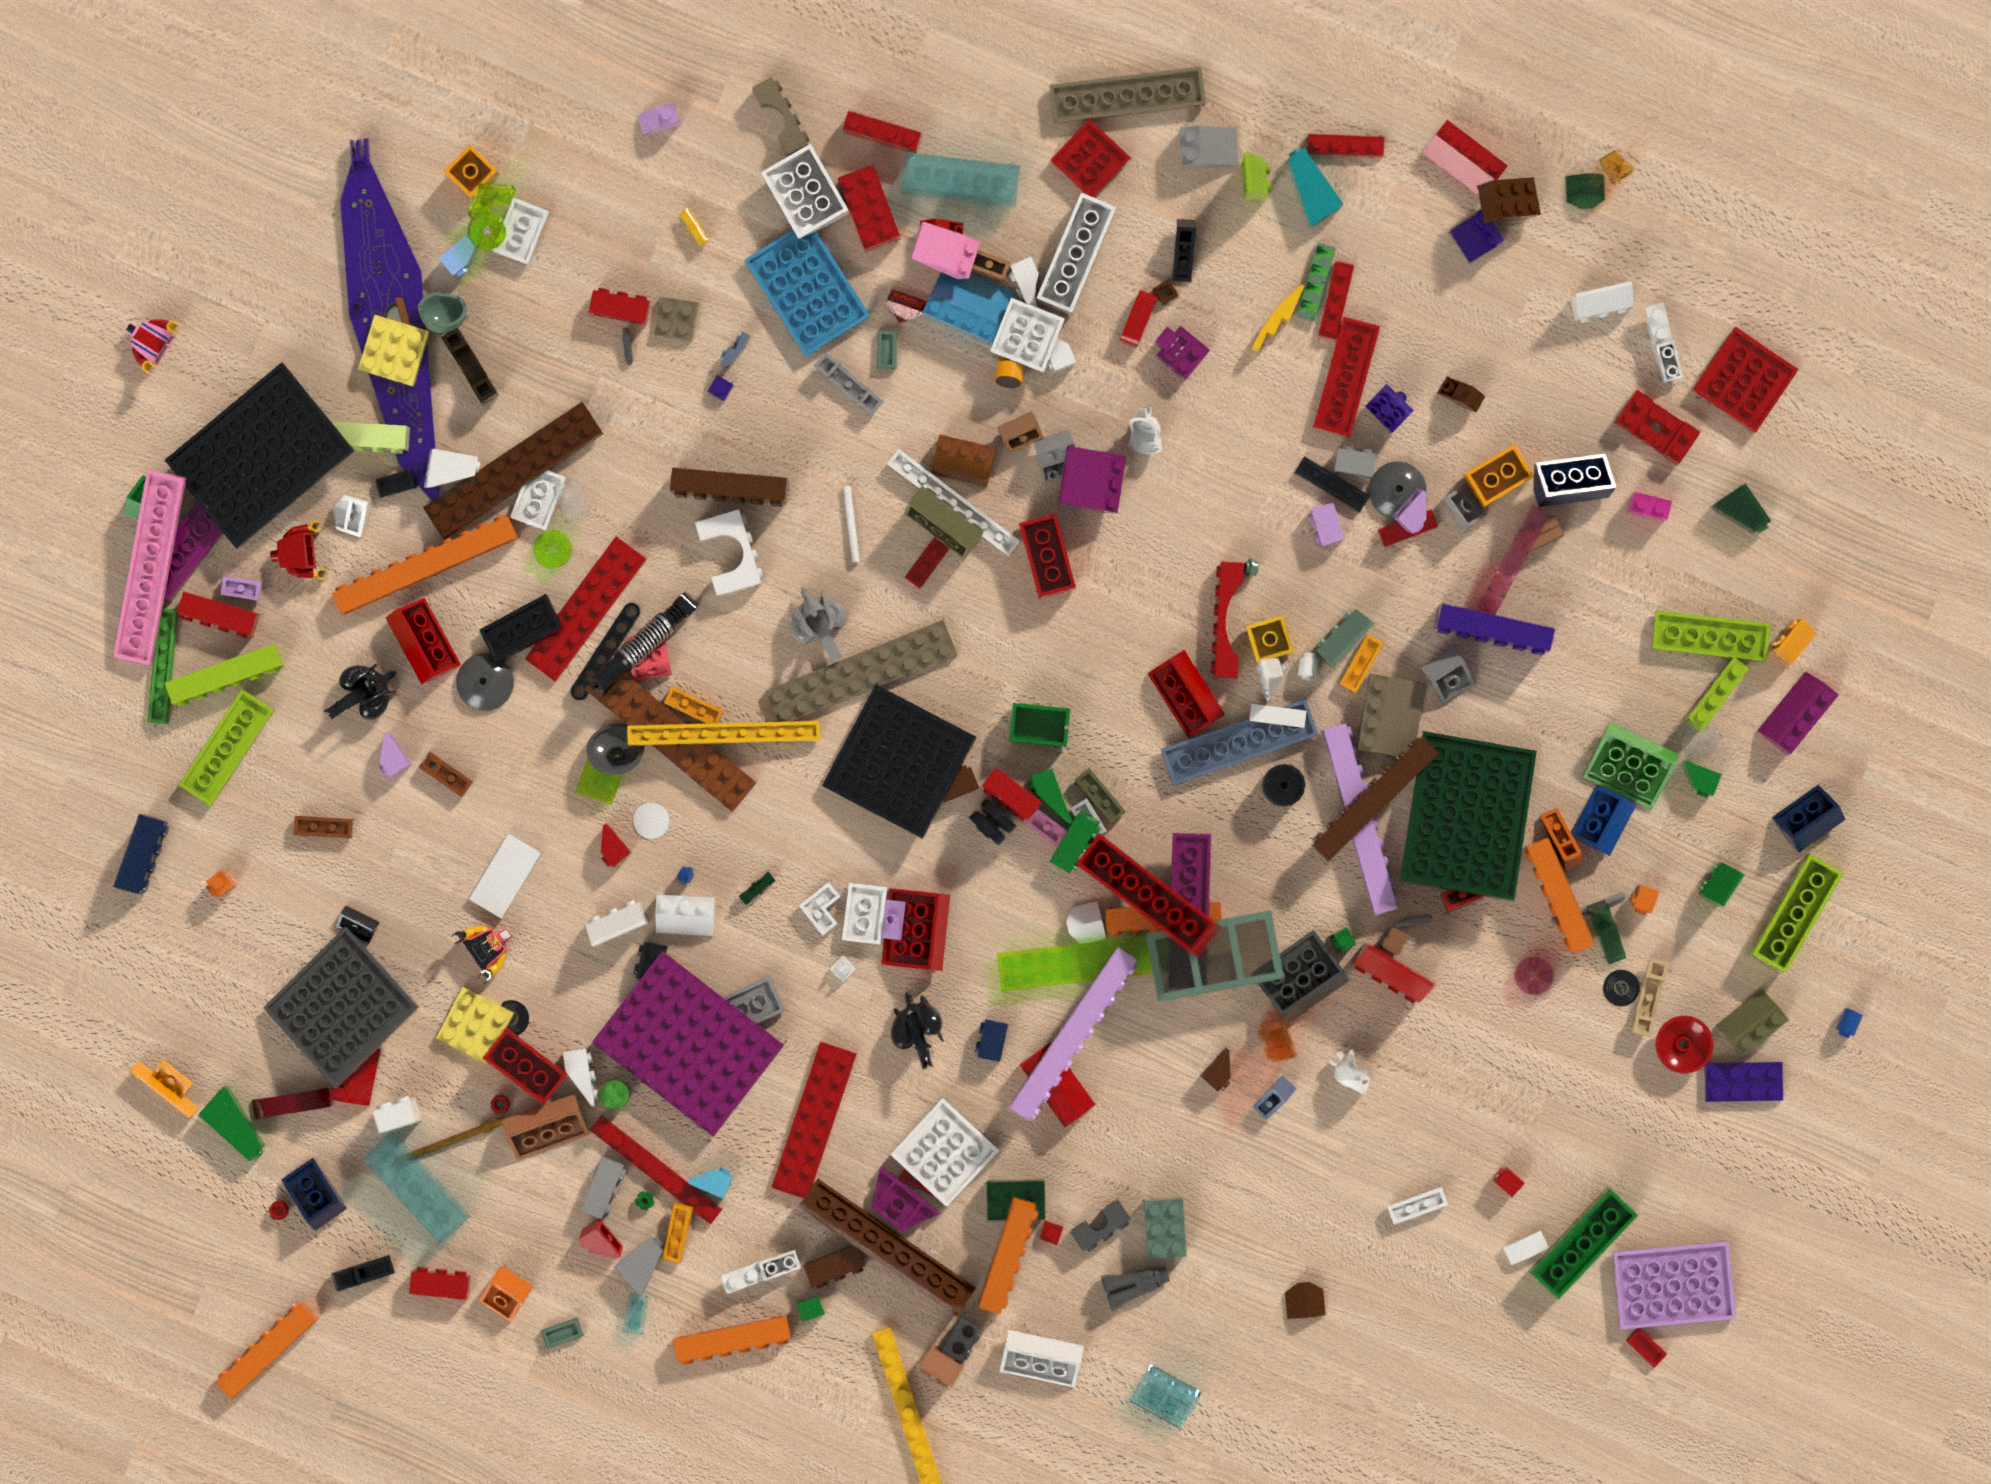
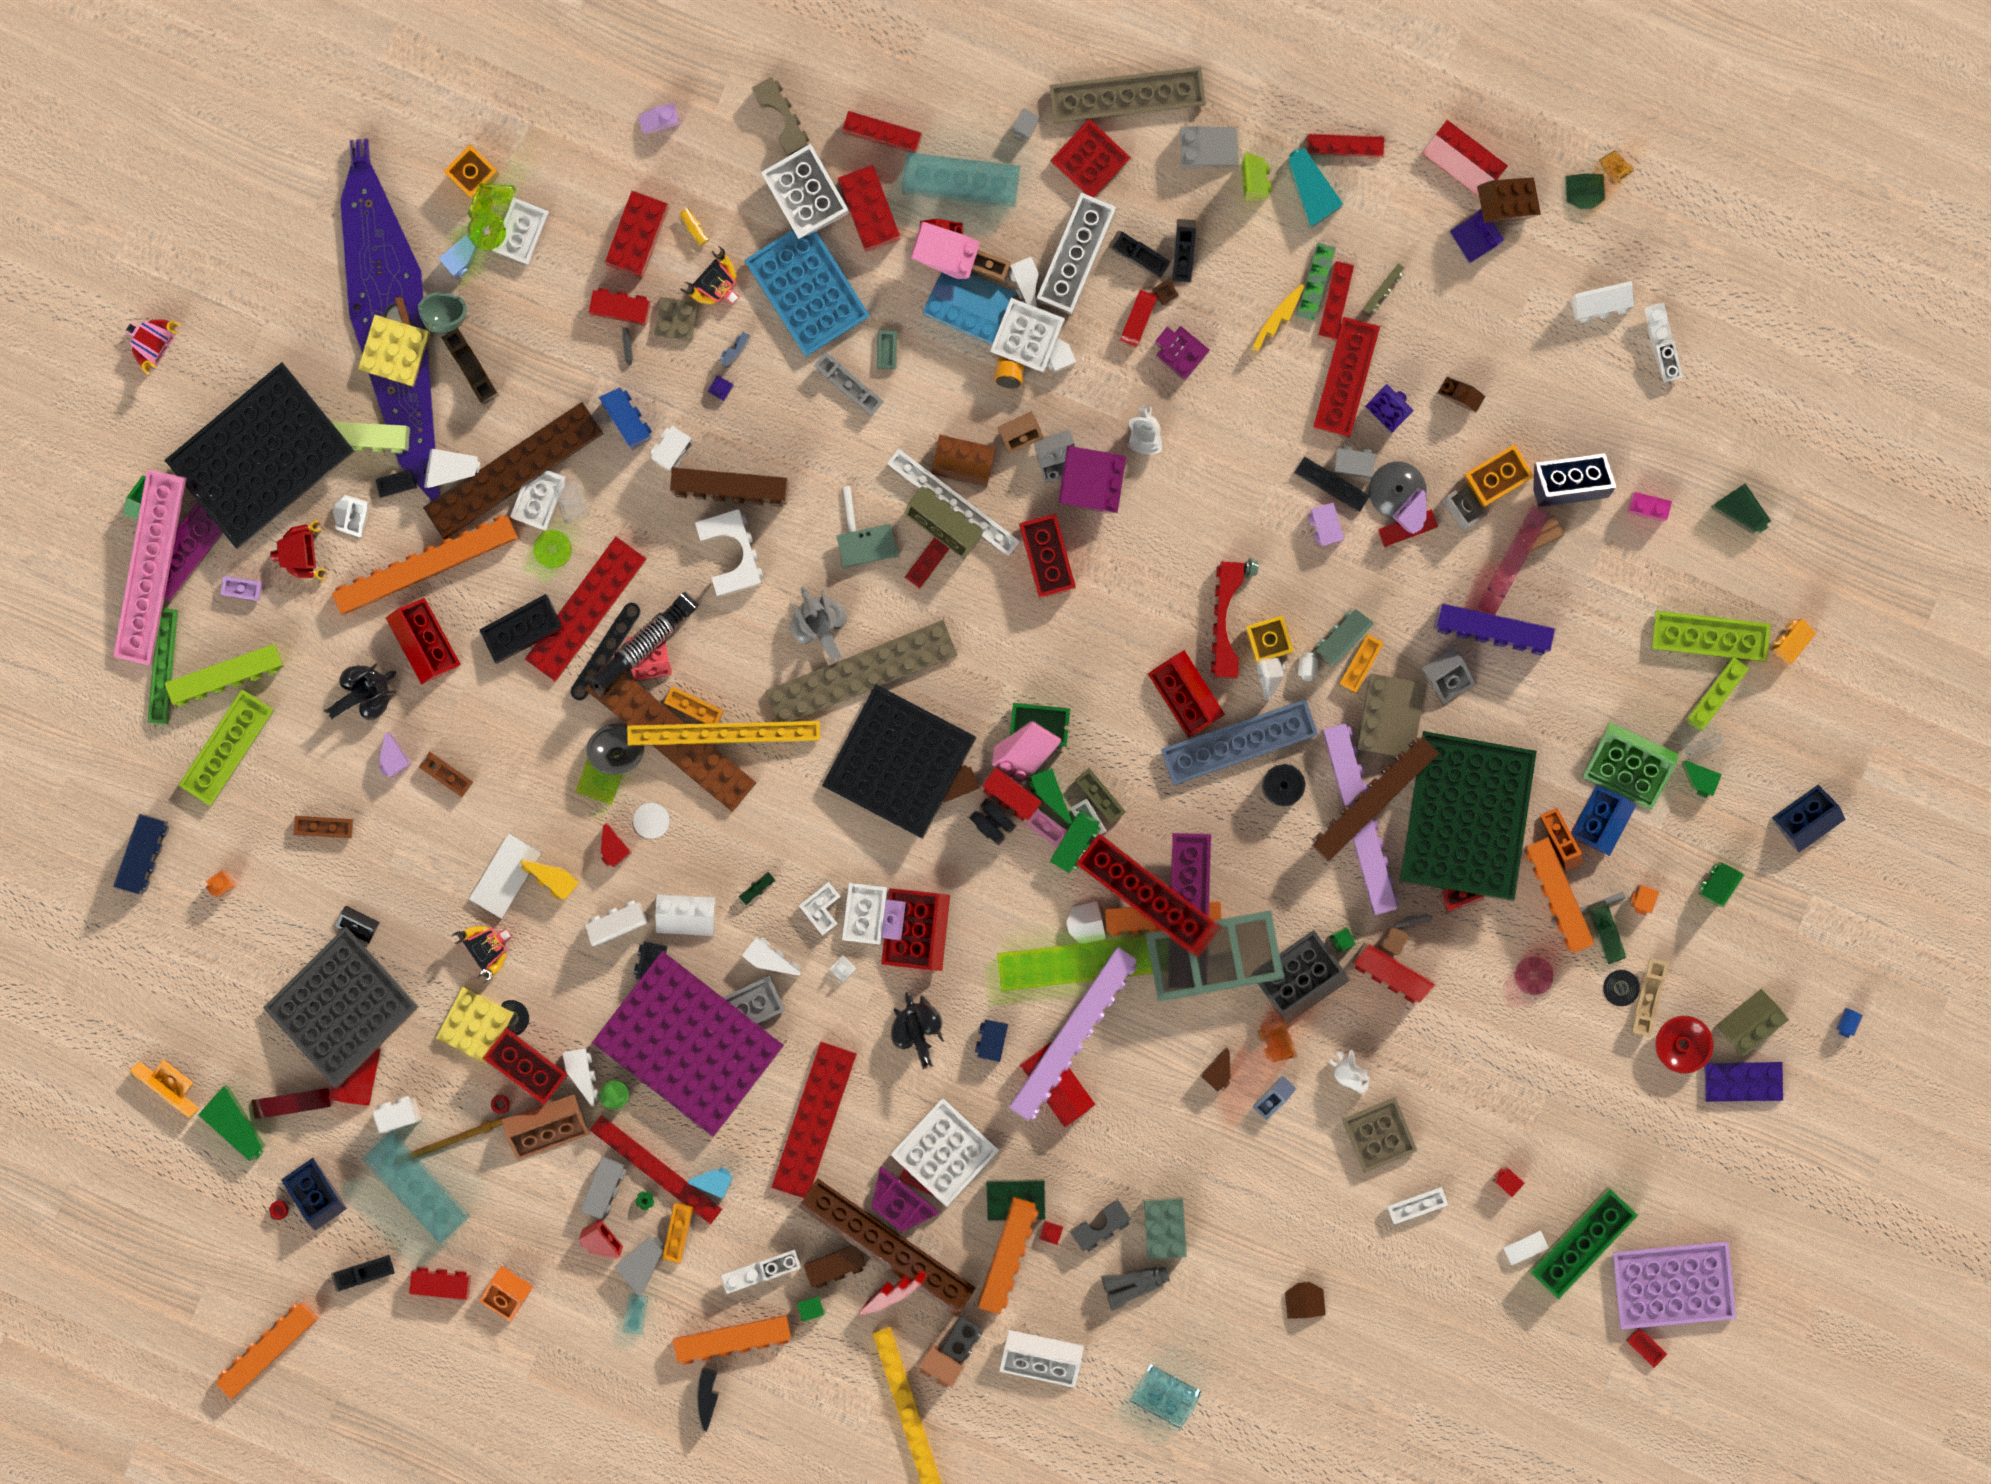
(218, 614): red brick -> none
(494, 692): dark grey dish -> none
(556, 878): none -> yellow slope
(562, 1332): sand green tile -> none
(626, 417): none -> blue slope
(637, 234): none -> red brick
(671, 449): none -> white brick
(685, 875): blue plate -> none
(706, 1396): none -> black slope
(715, 282): none -> torso
(766, 958): none -> white slope
(866, 545): none -> sand green door
(890, 1294): none -> slope
(905, 306): clear red slope -> none
(1024, 751): none -> bright pink slope
(1025, 124): none -> light grey brick
(1139, 254): none -> black slope
(1277, 715): white sticker -> none
(1379, 1134): none -> dark tan plate
(1384, 290): none -> olive plate
(1674, 437): red piece -> none
(1745, 379): red plate -> none
(1796, 913): lime brick -> none
(1797, 713): magenta slope -> none

